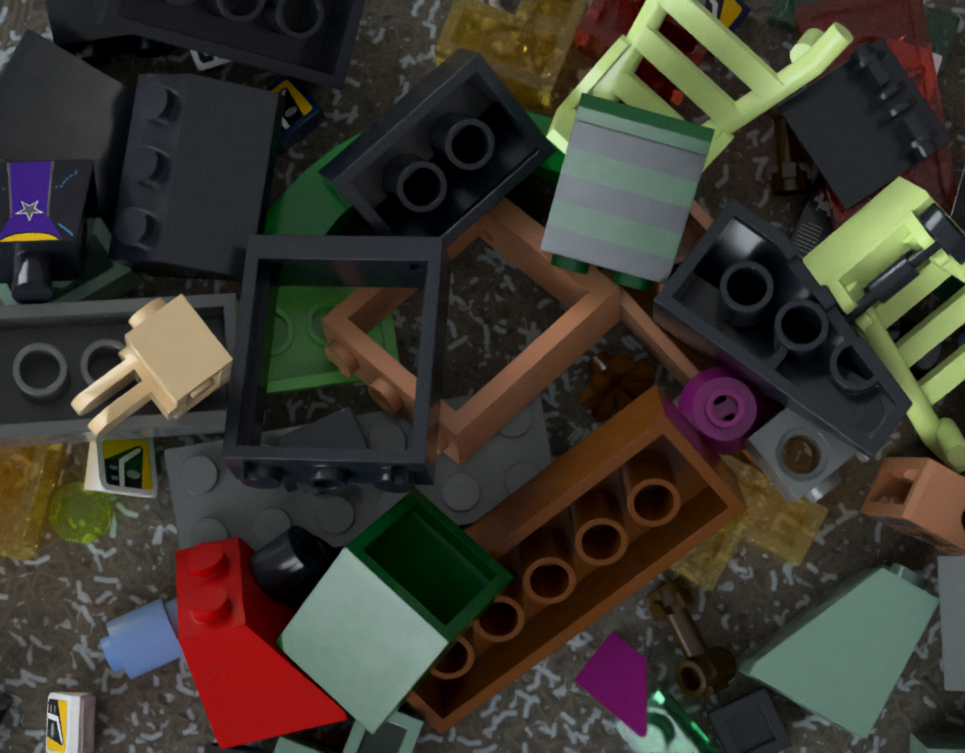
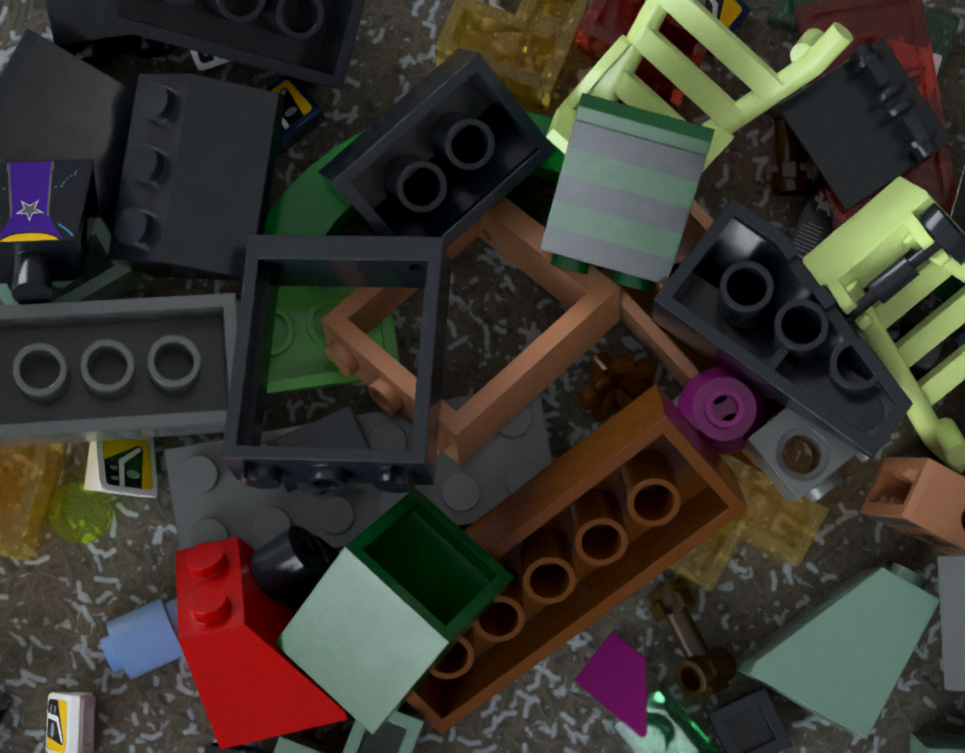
(169, 357): tan brick -> none

